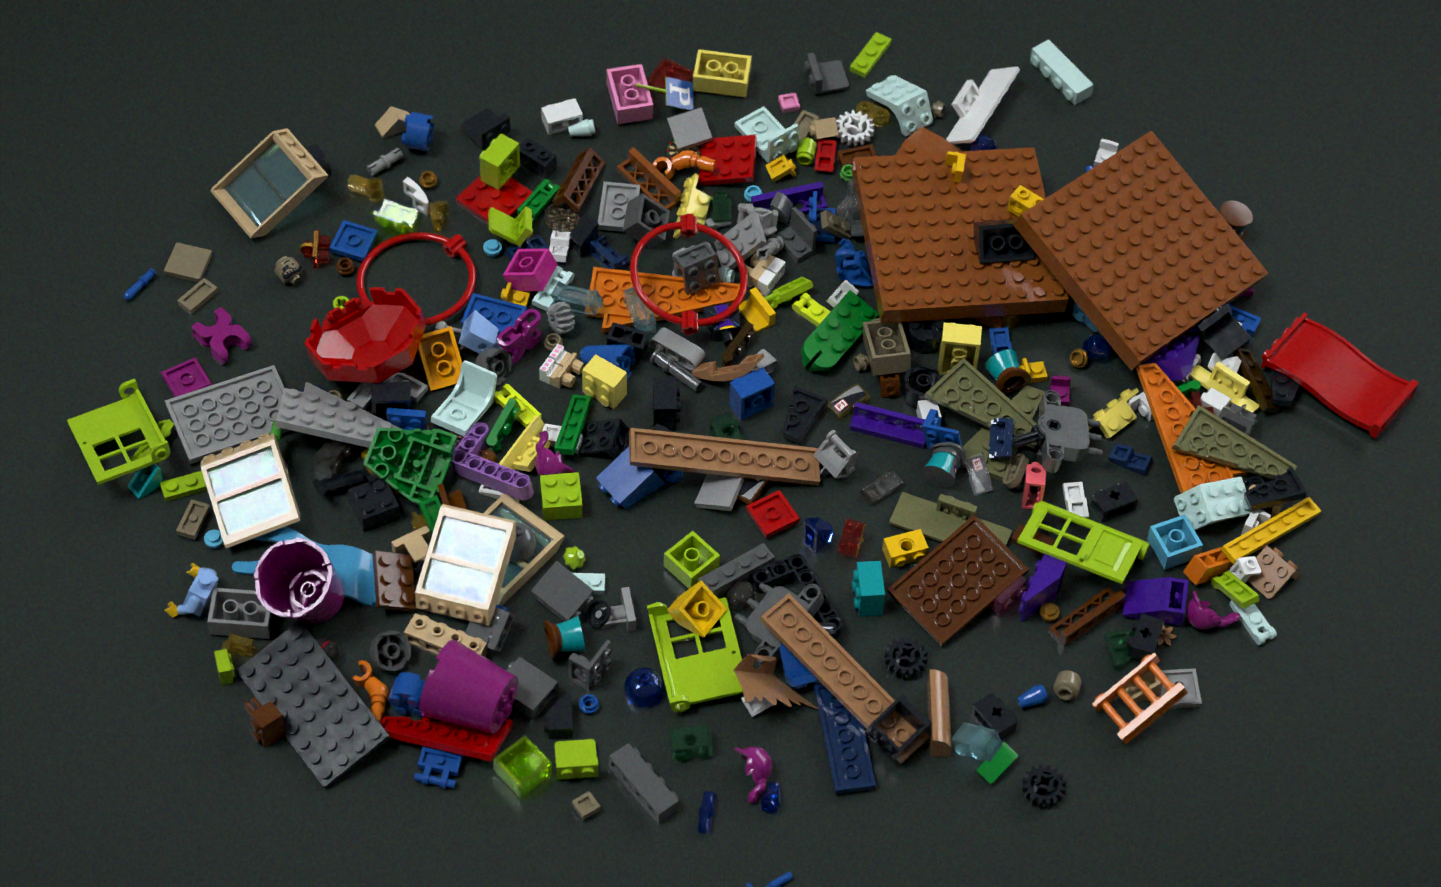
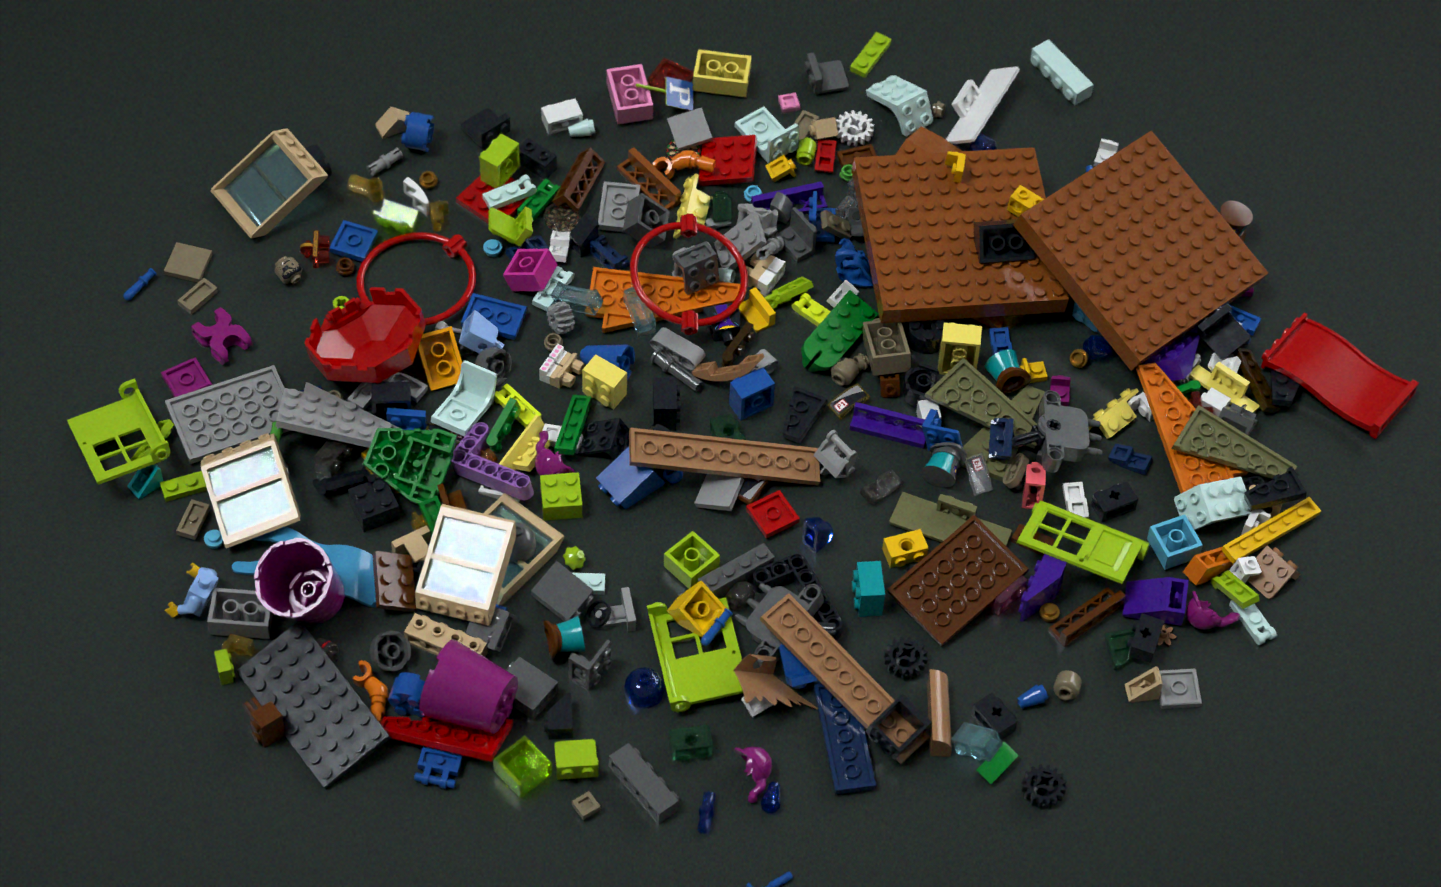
(509, 193): none -> light aqua plate
(515, 296): yellow bracket -> none
(521, 335): magenta piece -> none
(589, 699): blue plate -> none
(635, 338): black brick -> none
(719, 623): none -> blue piece
(844, 371): none -> dark tan head
(851, 537): clear red hips -> none
(874, 112): clear yellow plate -> none
(1158, 706): orange fence -> none

